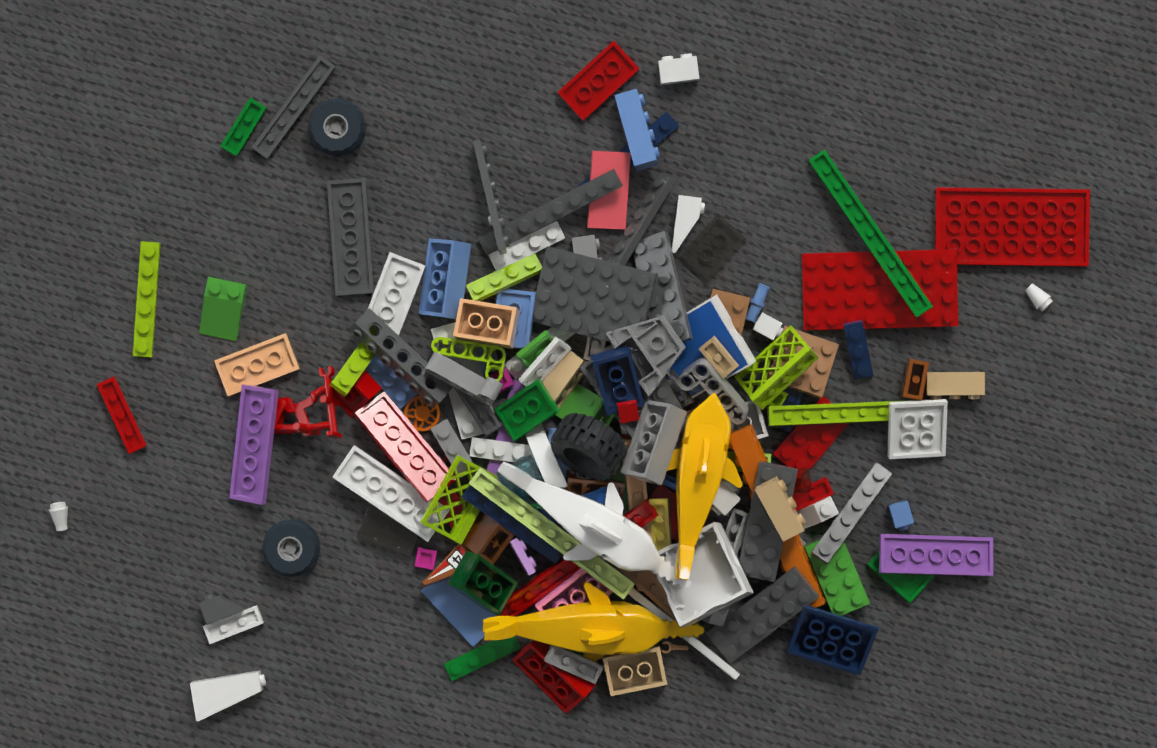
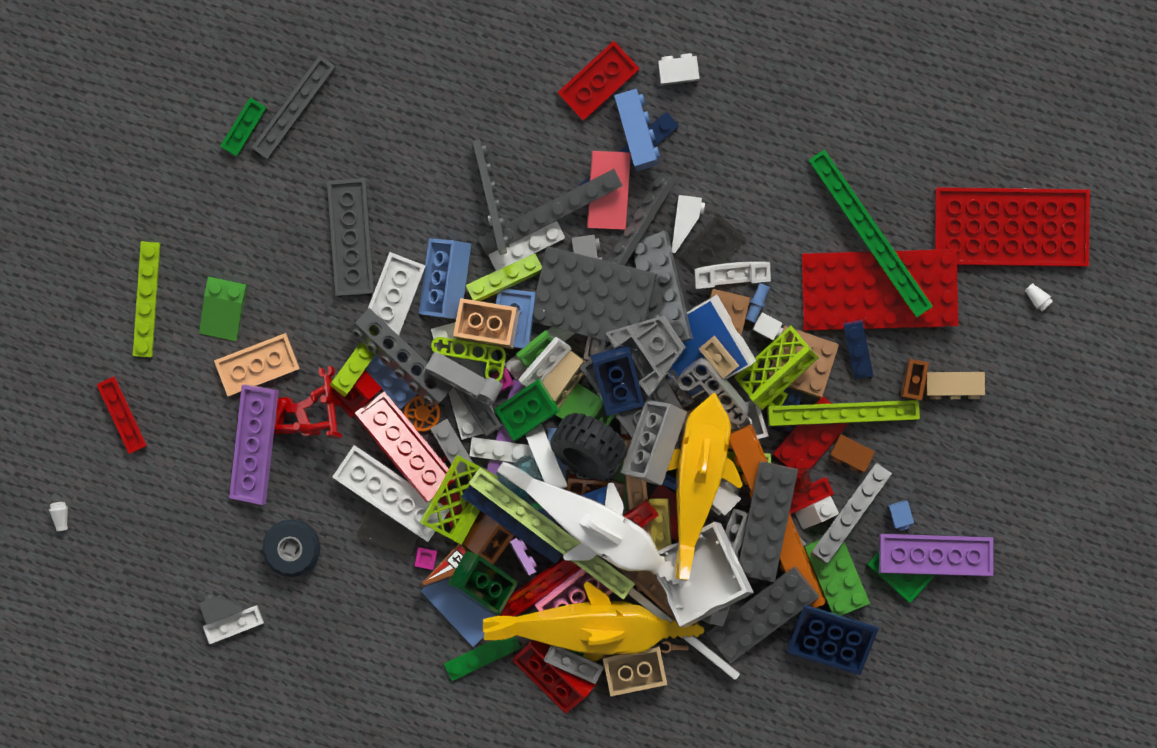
(221, 692): white slope -> none
(336, 127): black wheel -> none
(628, 411): red tile -> none
(732, 273): none -> white slope
(780, 508): tan brick -> none
(851, 453): none -> dark orange brick
(917, 429): white plate -> none

